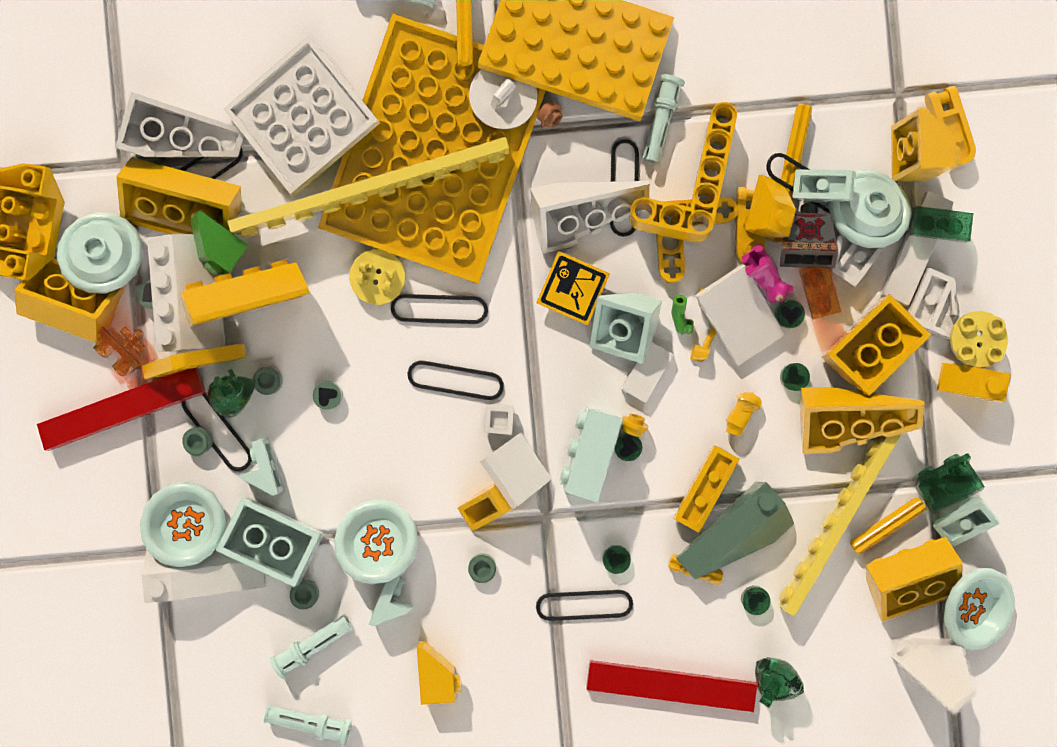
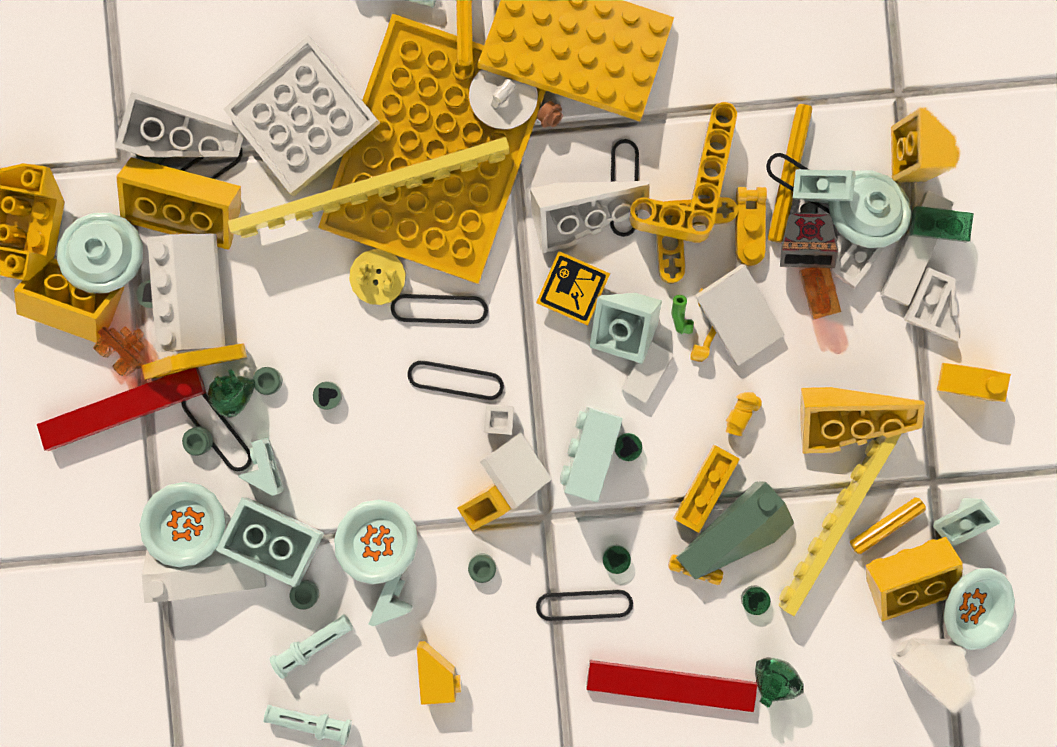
(216, 244): bright green slope -> none
(243, 293): yellow slope -> none
(634, 425): yellow plate -> none
(665, 106): light aqua pin -> none
(766, 274): dark pink animal -> none
(770, 209): yellow slope -> none
(790, 314): clear green tile -> none
(794, 376): clear green tile -> none
(876, 345): yellow slope -> none
(948, 483): clear green bracket -> none
(954, 120): yellow plate -> none
(992, 339): light yellow plate -> none

